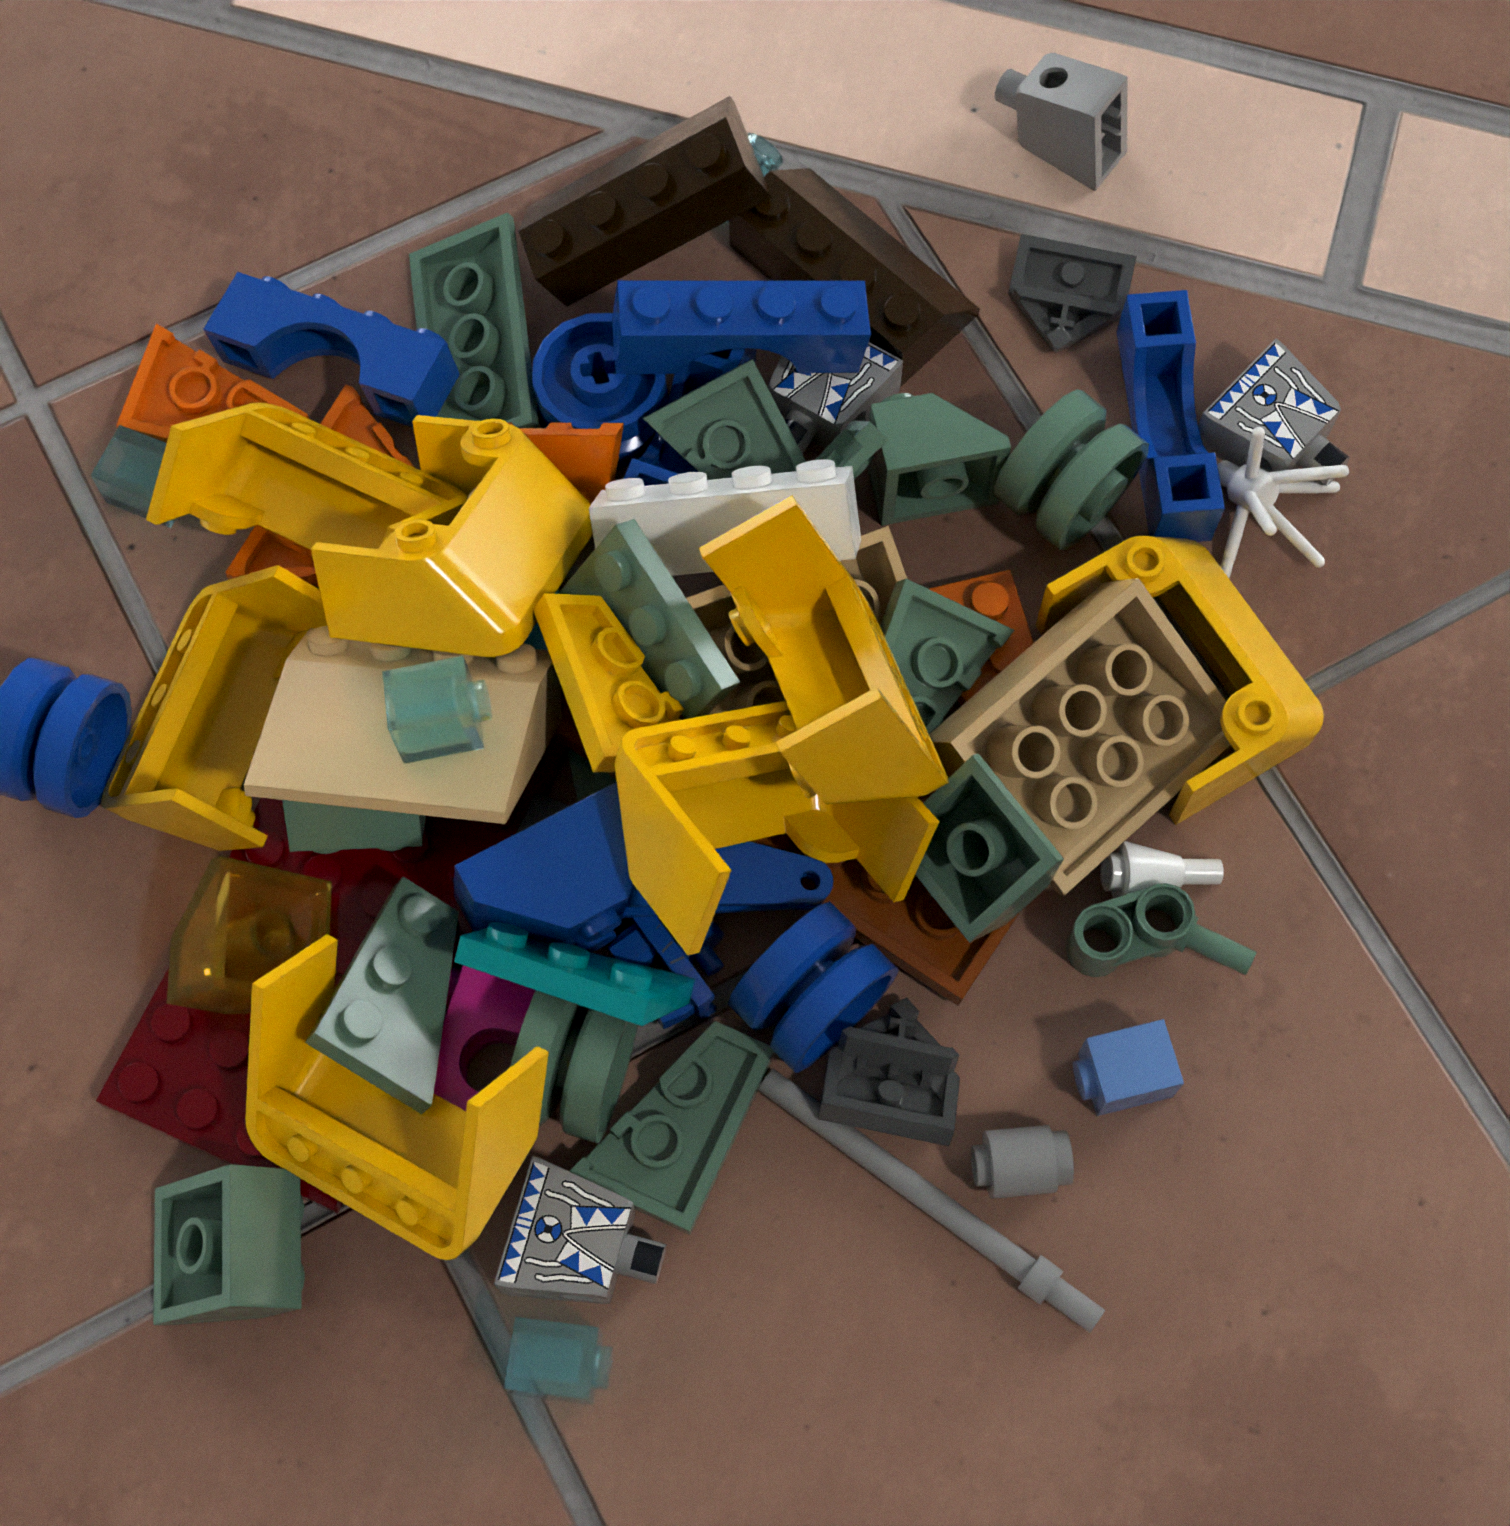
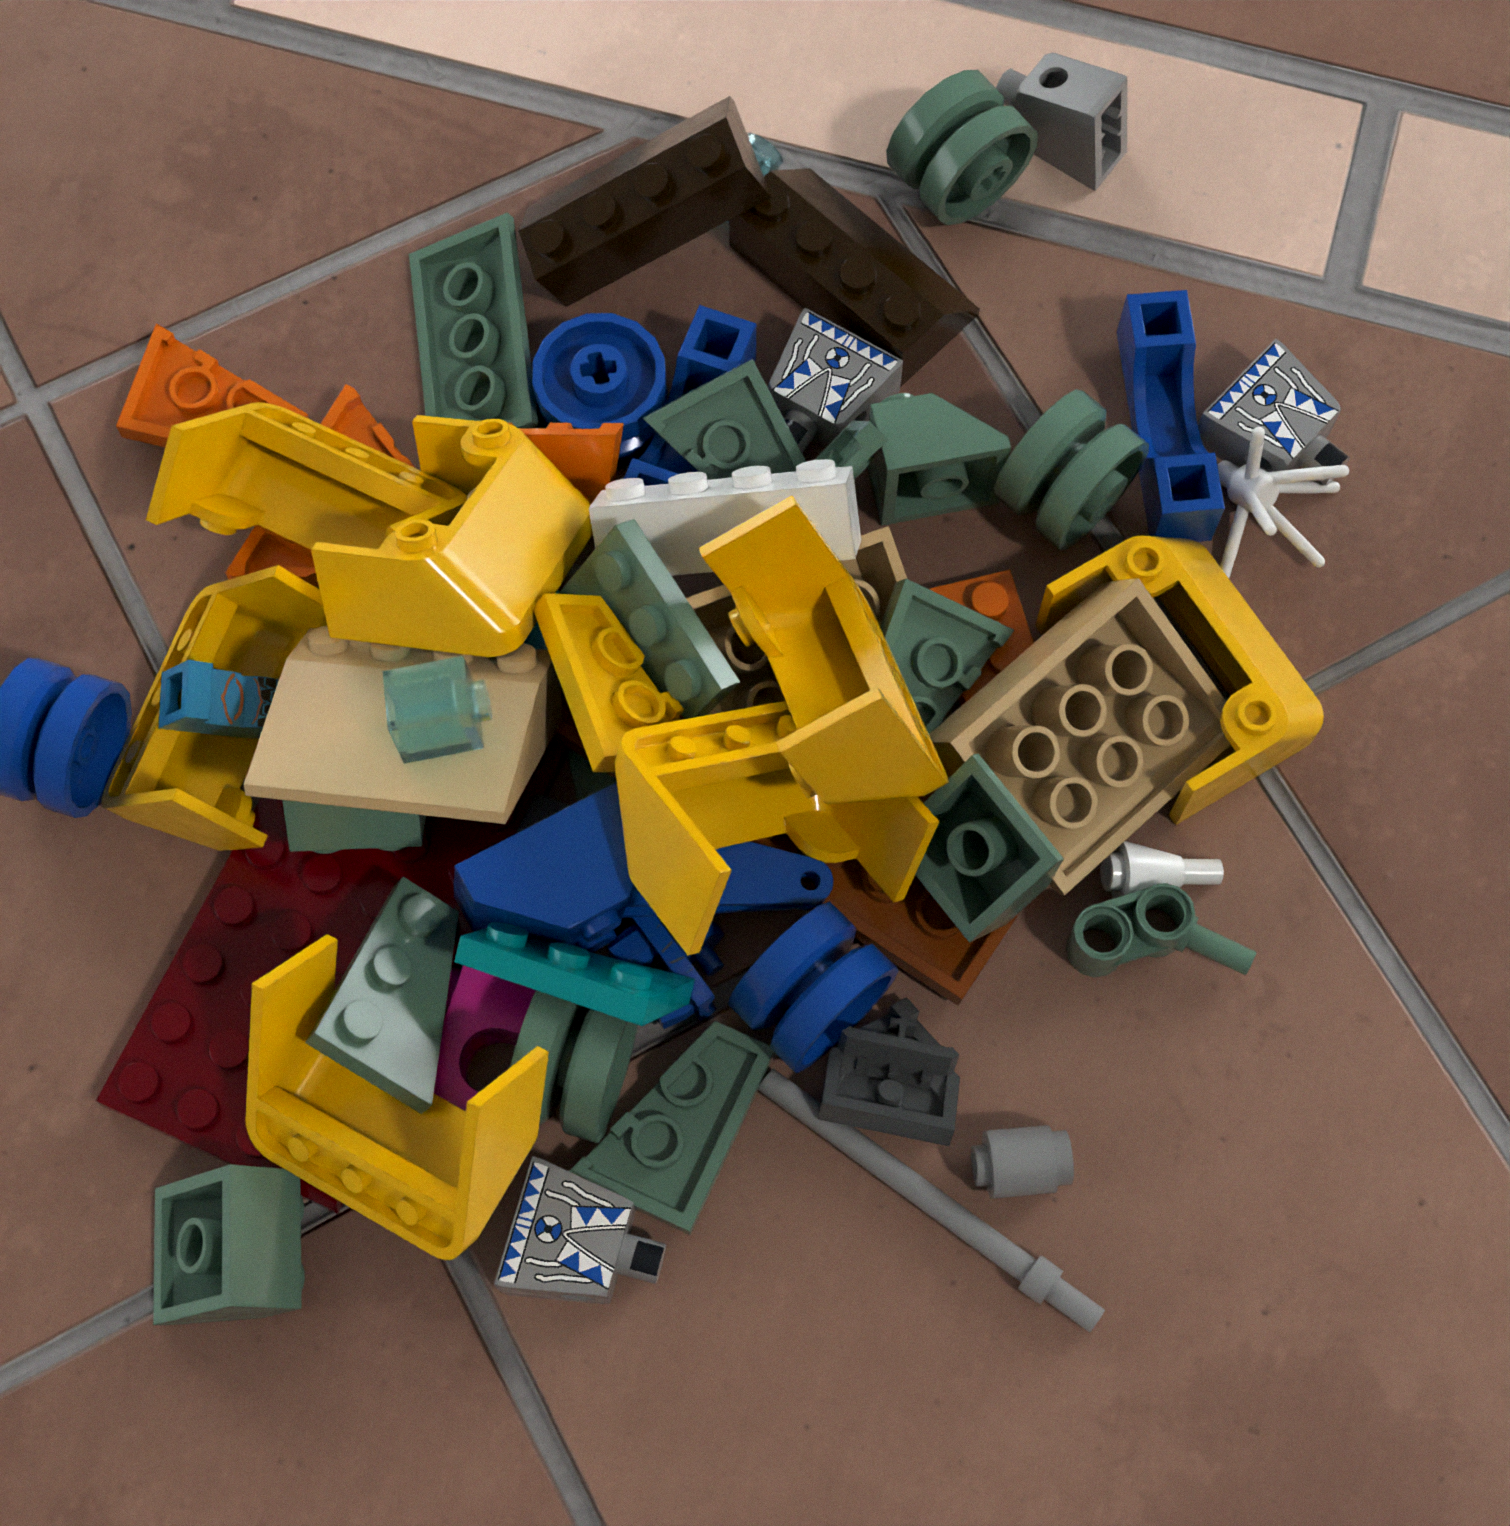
(130, 471): clear light blue brick -> none
(214, 700): none -> dark azure leg
(241, 928): clear yellow slope -> none
(271, 327): blue arch -> none
(557, 1361): clear light blue brick -> none
(673, 322): blue arch -> none
(961, 147): none -> sand green wheel
(1069, 288): dark grey slope -> none
(1128, 1068): medium blue brick -> none

